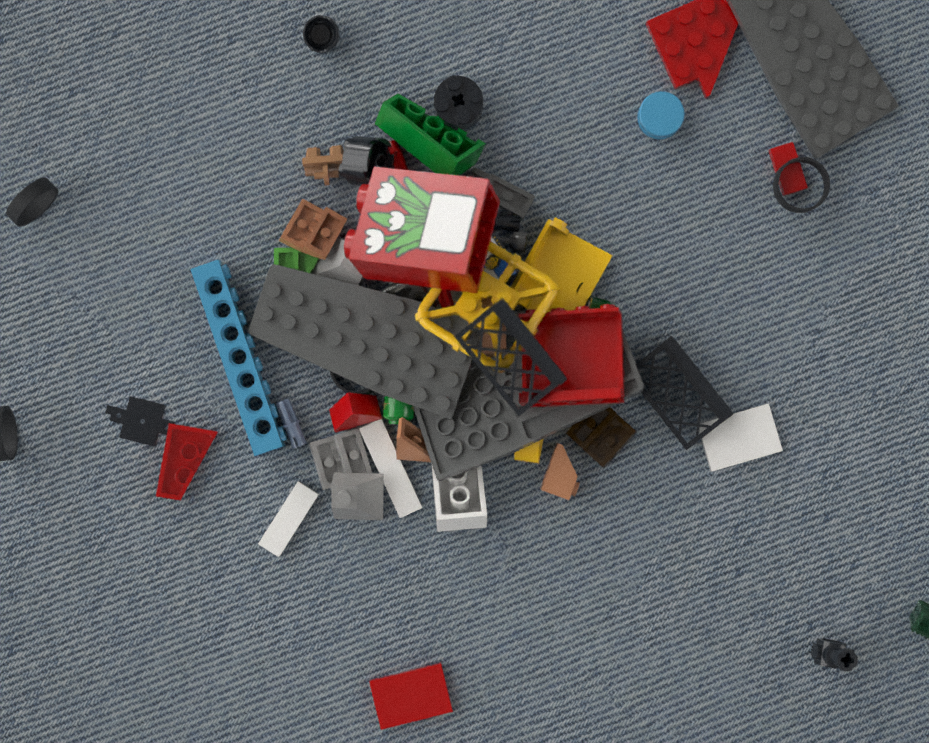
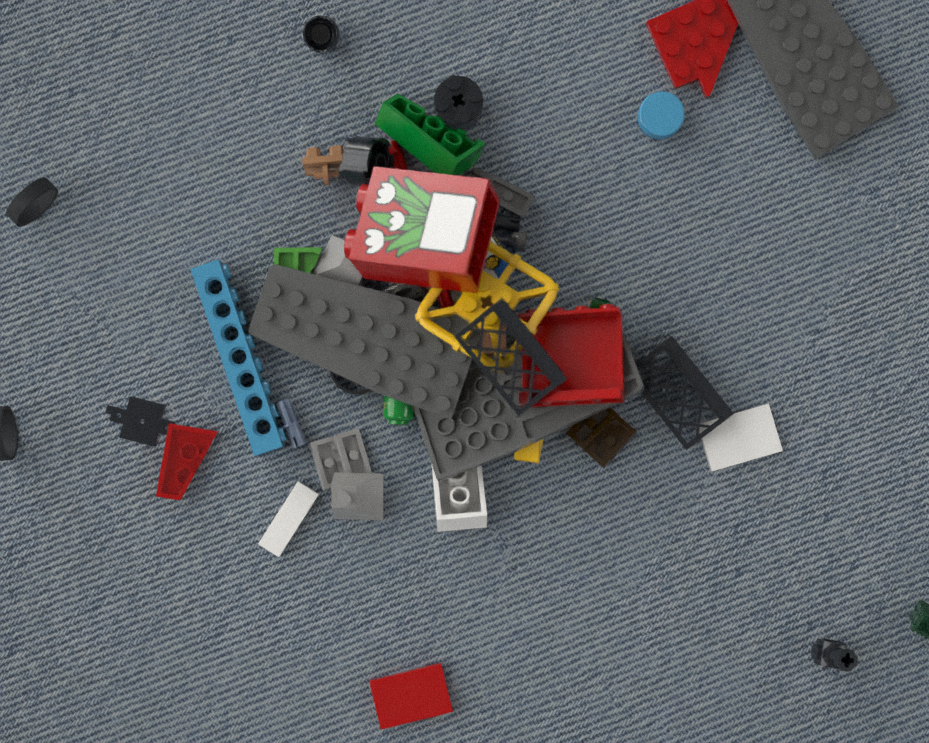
(313, 229): nougat slope -> none
(354, 411): red slope -> none
(395, 475): white tile -> none
(410, 443): nougat slope -> none
(560, 475): nougat slope -> none
(567, 262): yellow door -> none
(792, 176): red tile -> none
(822, 171): black tyre -> none

